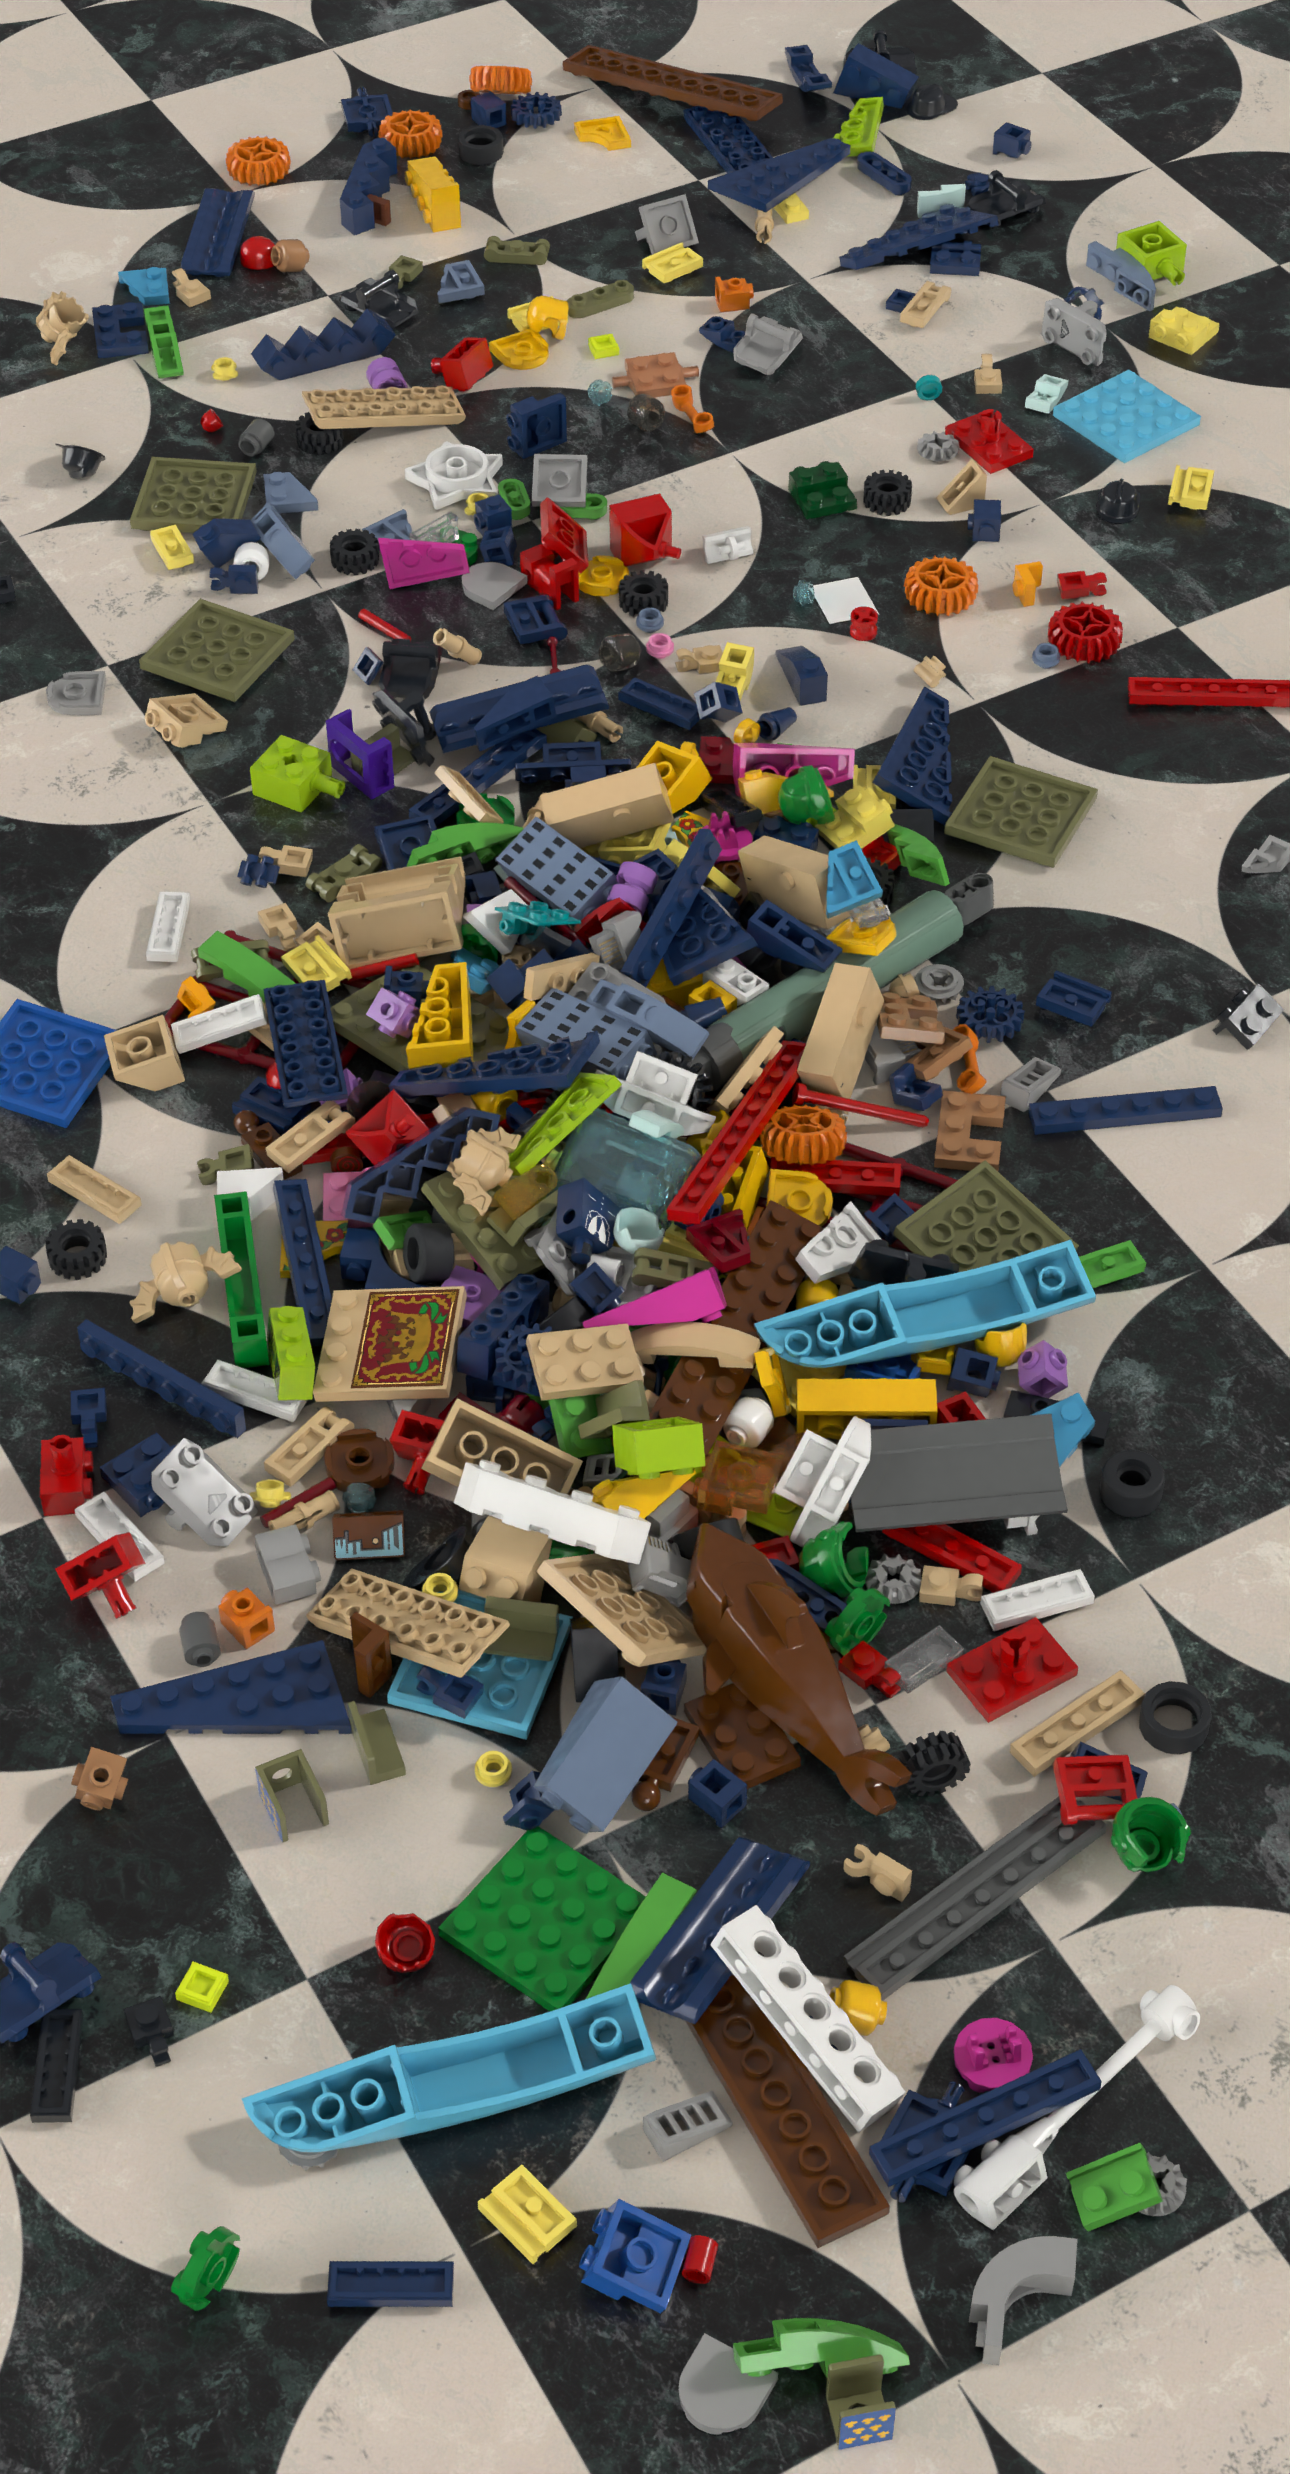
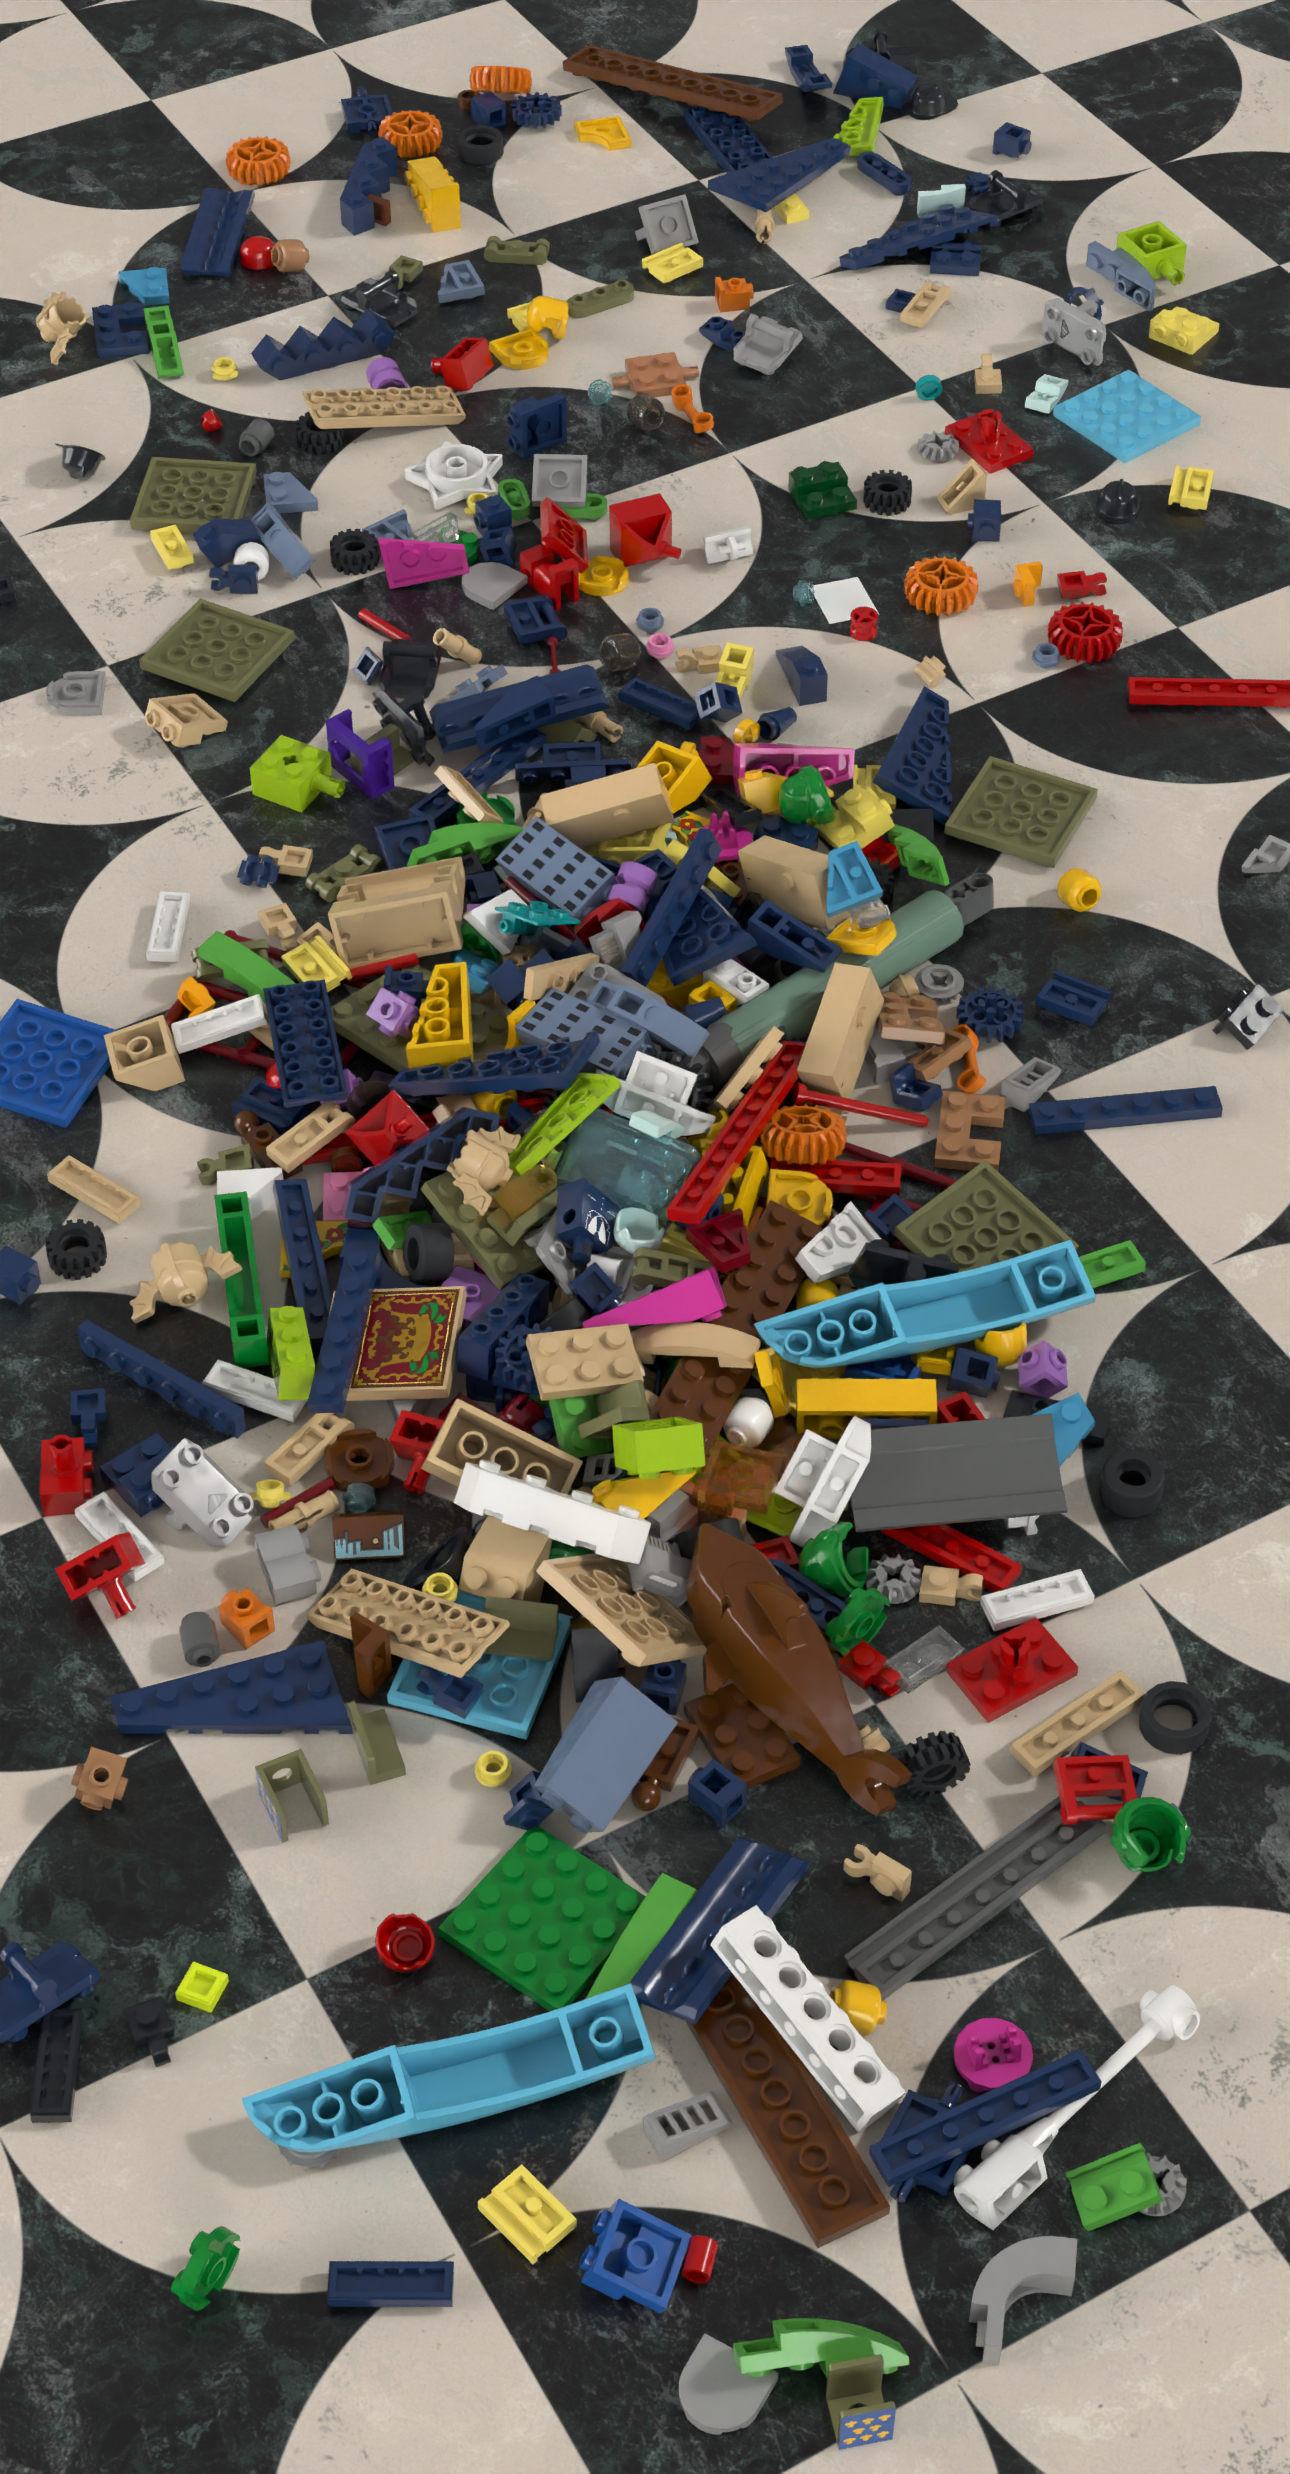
(190, 291): tan plate -> none
(344, 1332): none -> dark blue plate
(485, 678): none -> sand blue wing
(603, 346): neon yellow tile -> none
(643, 592): black tyre -> none
(1079, 889): none -> yellow head

